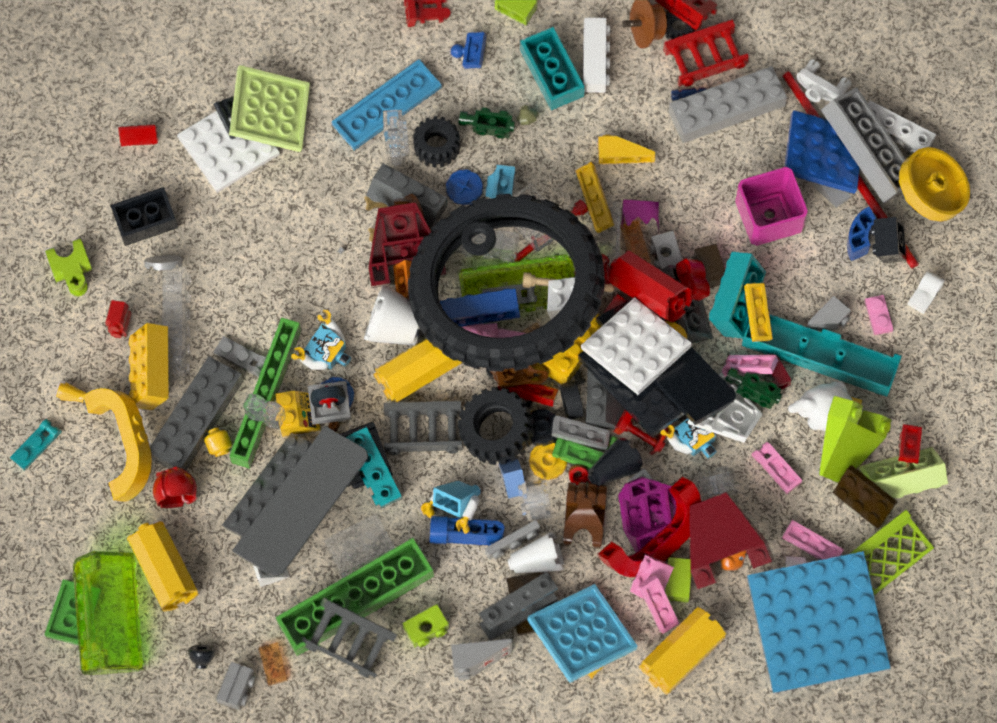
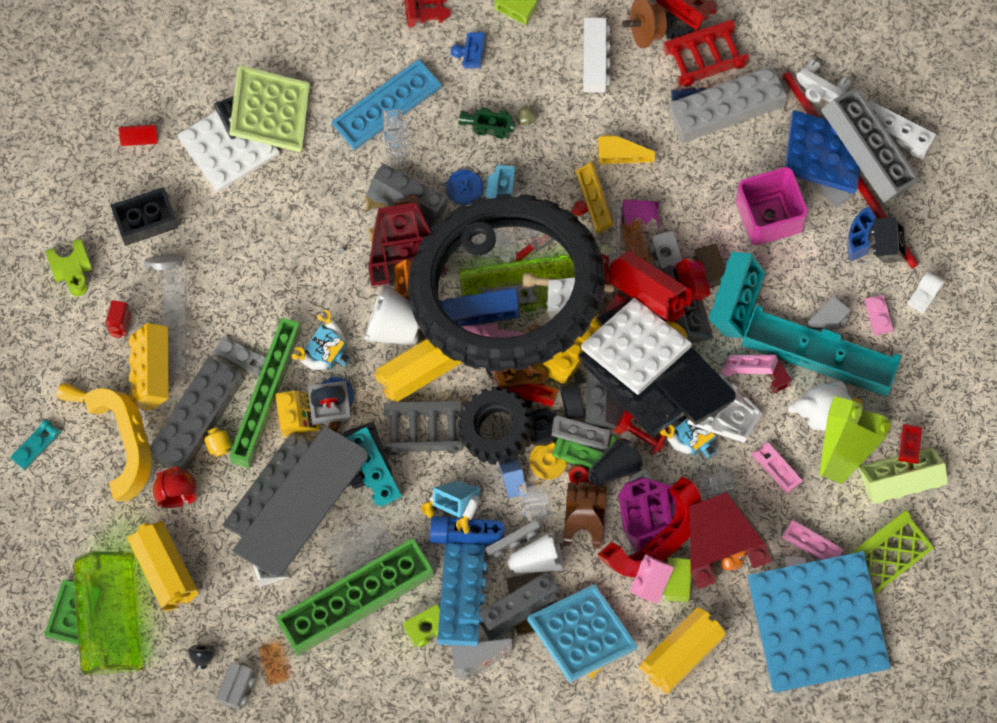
(267, 411): clear brick -> none
(365, 627): dark grey fence -> none
(441, 154): black tyre -> none
(461, 594): none -> dark azure plate
(552, 68): teal brick -> none
(658, 604): bright pink plate -> none
(755, 391): dark green brick -> none
(758, 312): yellow plate -> none
(864, 497): dark brown plate -> none
(934, 184): yellow piece -> none

